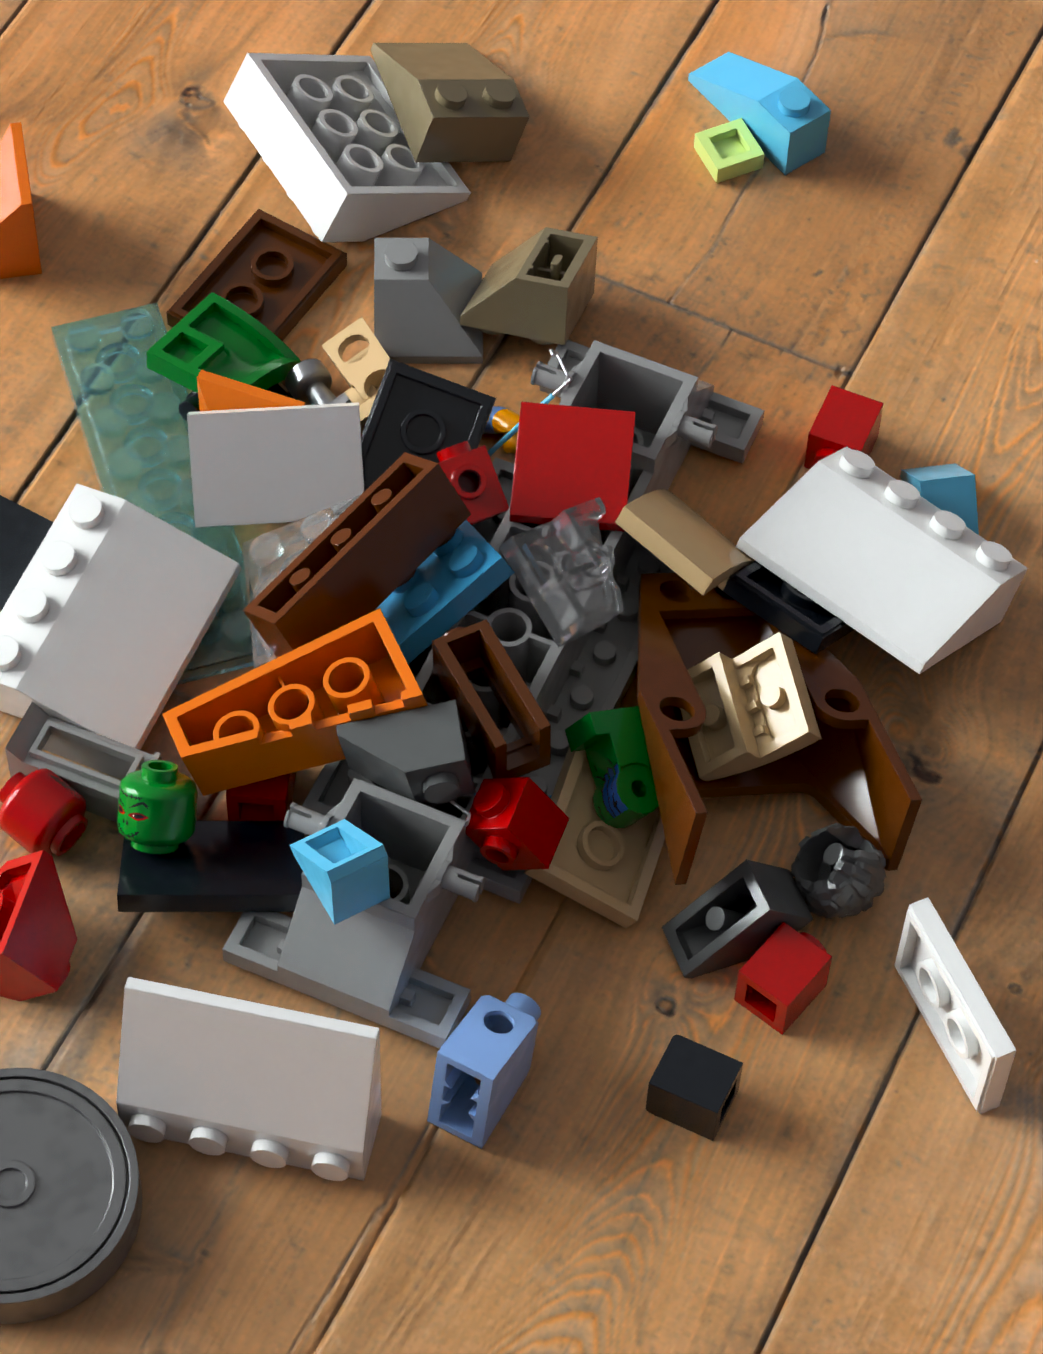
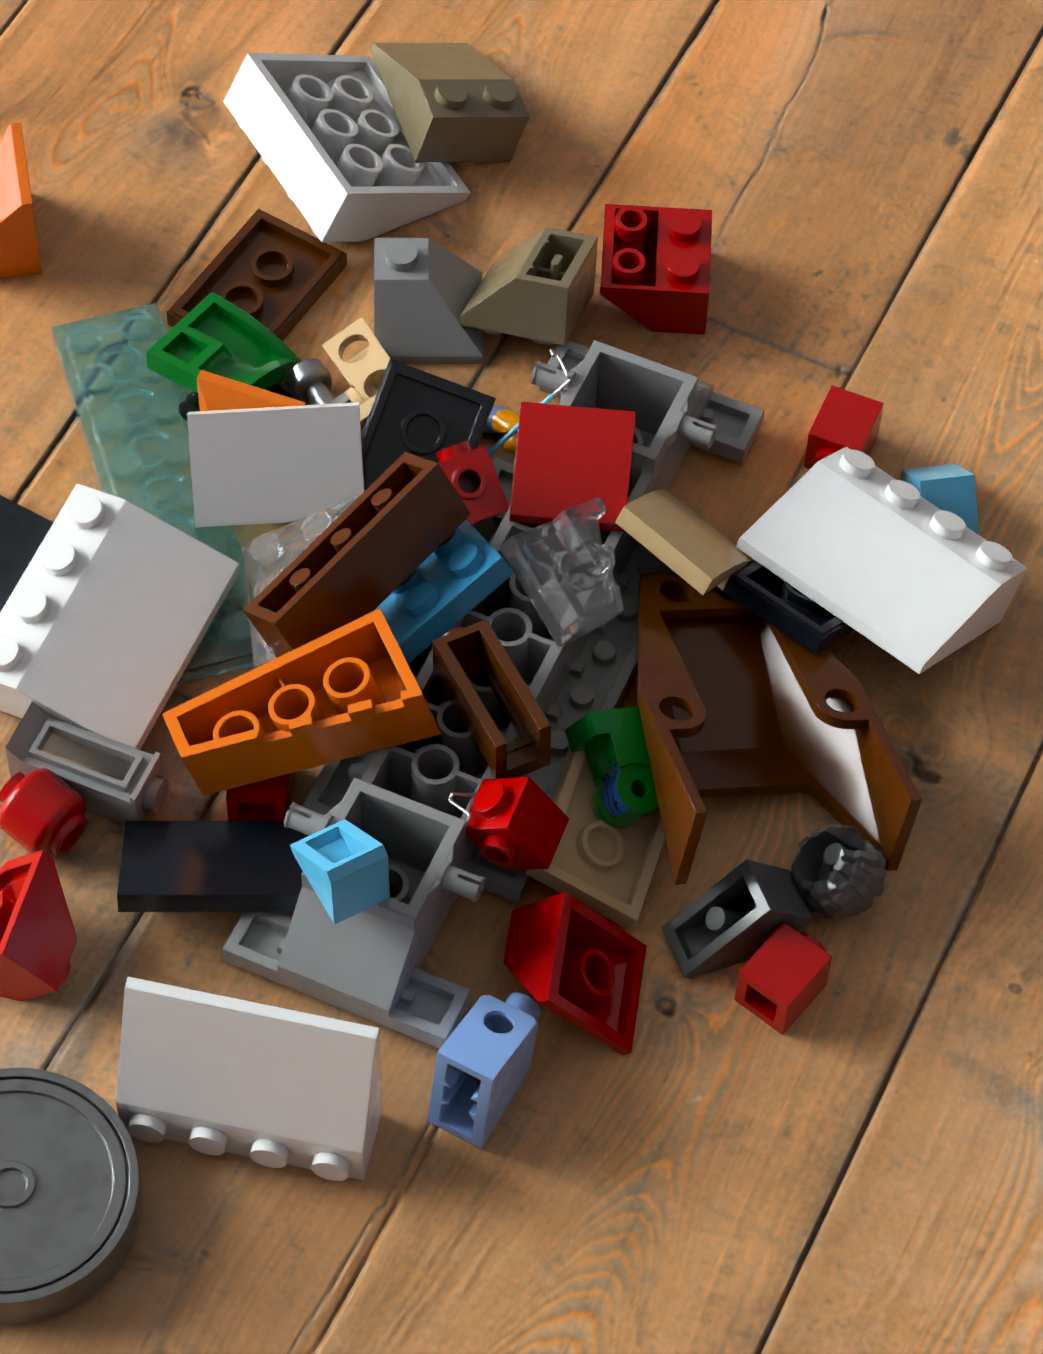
(157, 807): green head -> none
(412, 752): dark grey slope -> none
(578, 966): none -> red slope
(658, 265): none -> red slope
(693, 1086): black panel -> none
(729, 150): yellowish green tile -> none
(753, 709): tan slope -> none
(775, 107): medium azure slope -> none
(954, 1006): white tile -> none

